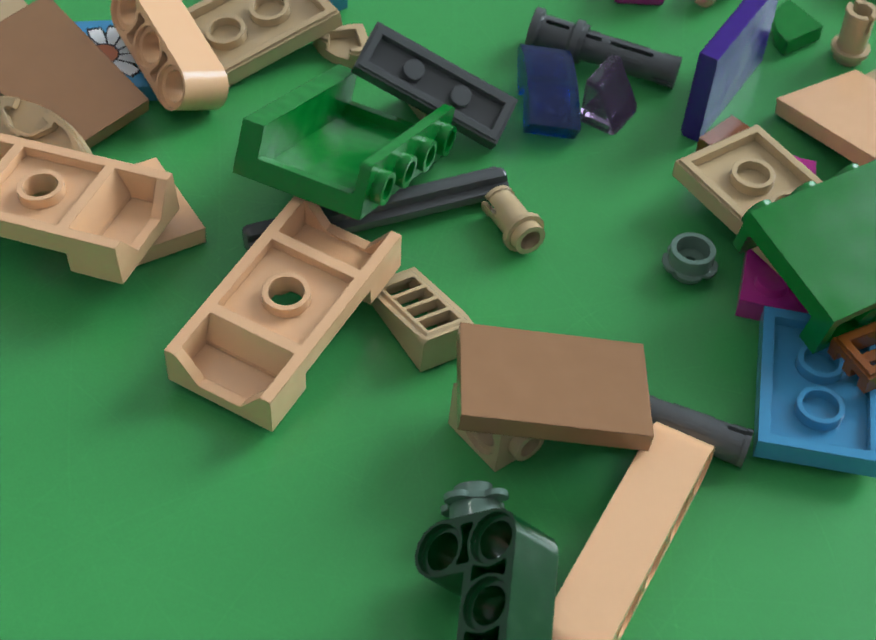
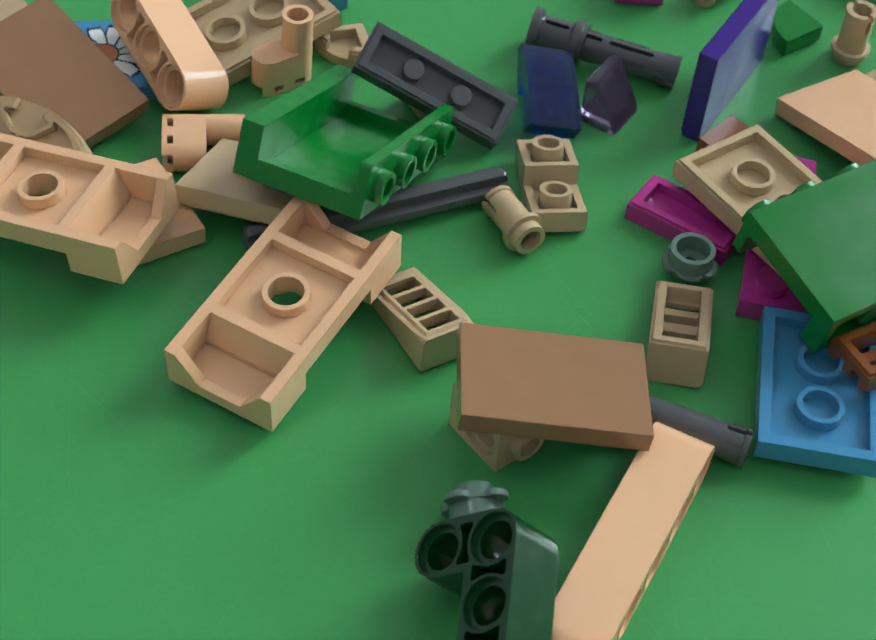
(192, 136): none -> light nougat piece
(217, 189): none -> tan plate
(286, 60): none -> light nougat piece
(549, 182): none -> tan slope
(673, 211): none -> dark pink tile
(679, 338): none -> tan slope

